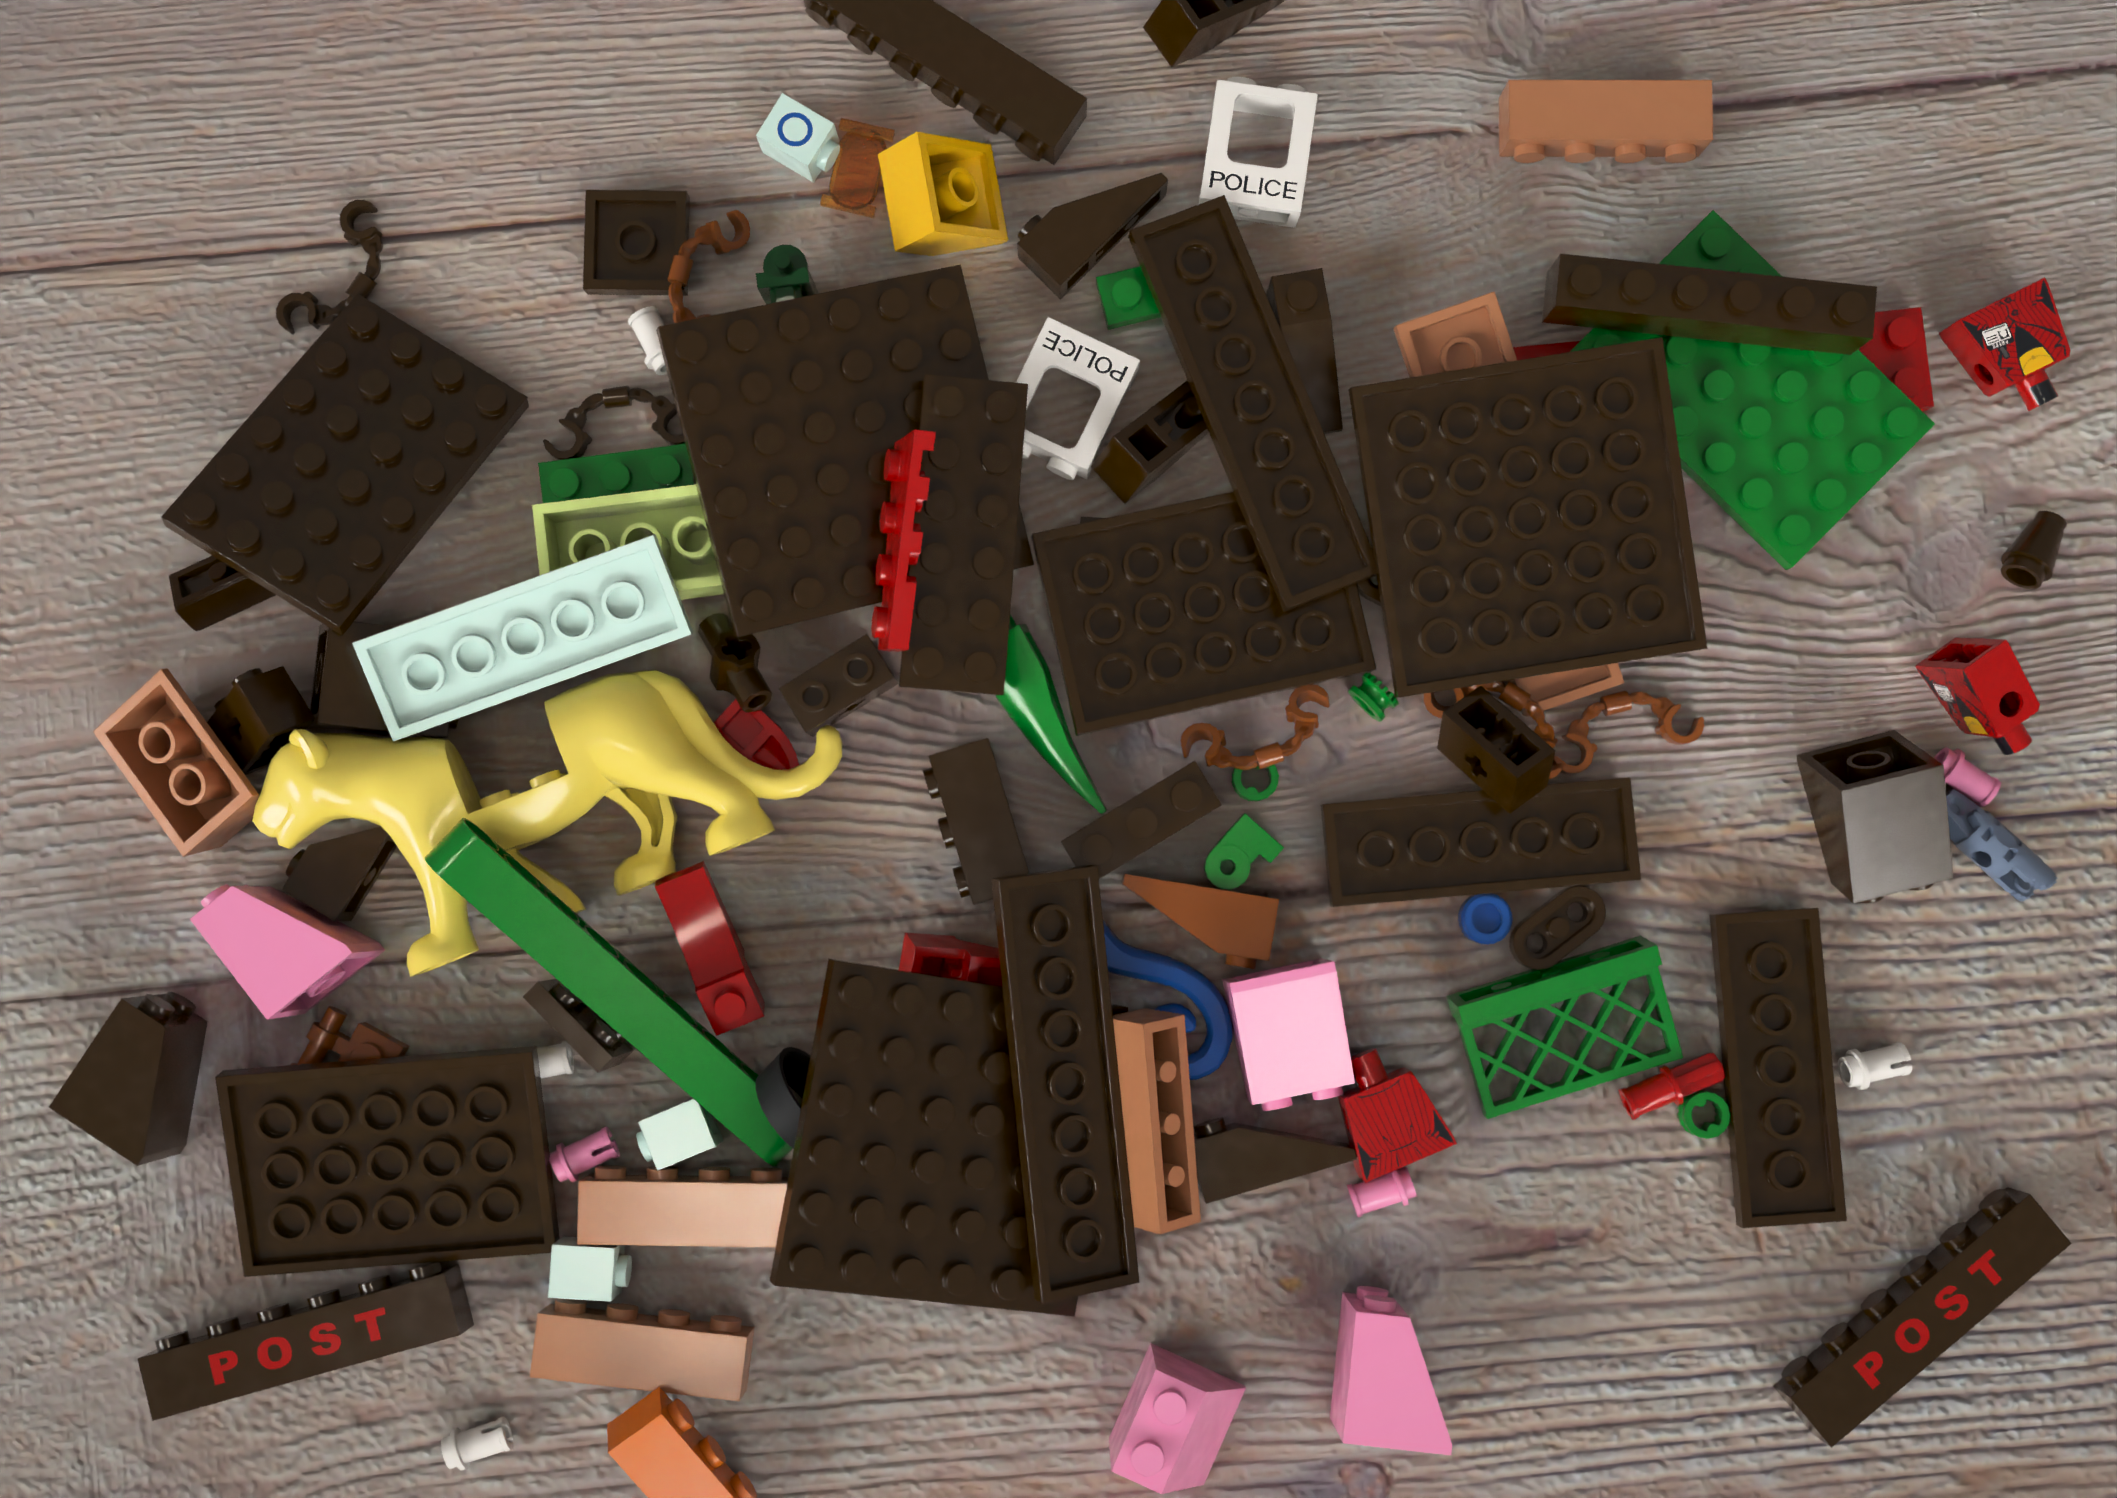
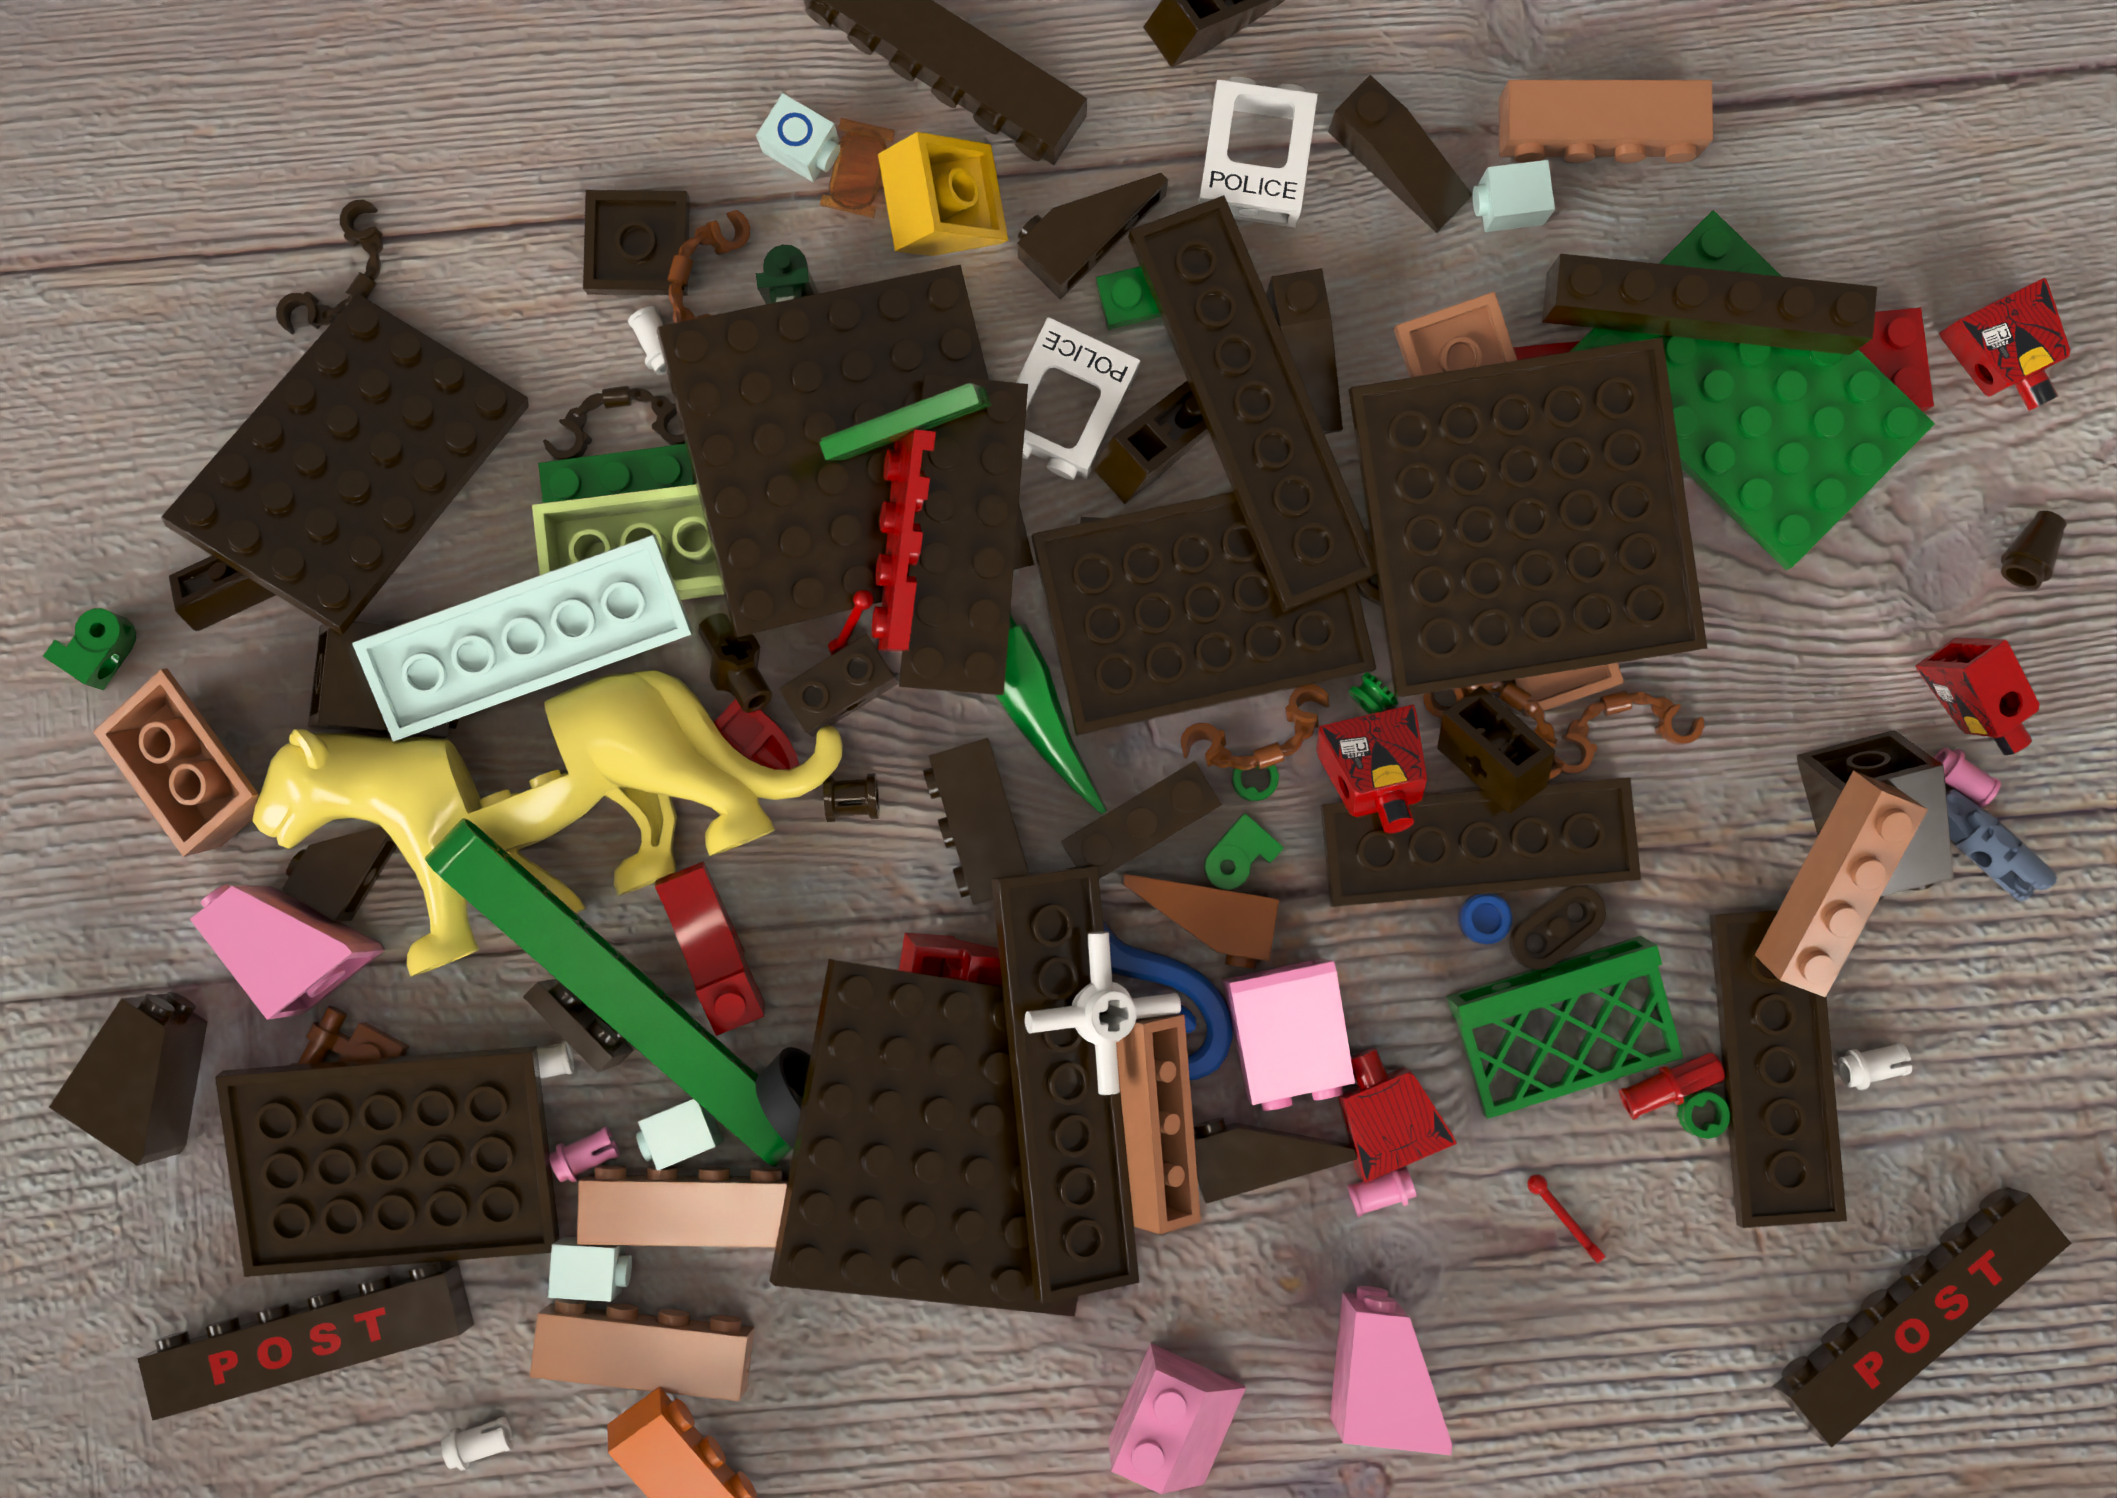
(97, 648): none -> green leg
(259, 717): dark brown brick -> none
(851, 797): none -> dark brown bush
(862, 600): none -> red hinge
(899, 423): none -> green tile
(1097, 998): none -> white bar
(1376, 764): none -> red torso
(1399, 153): none -> dark brown slope
(1514, 196): none -> light aqua brick
(1537, 1185): none -> red hinge
(1840, 883): none -> nougat brick

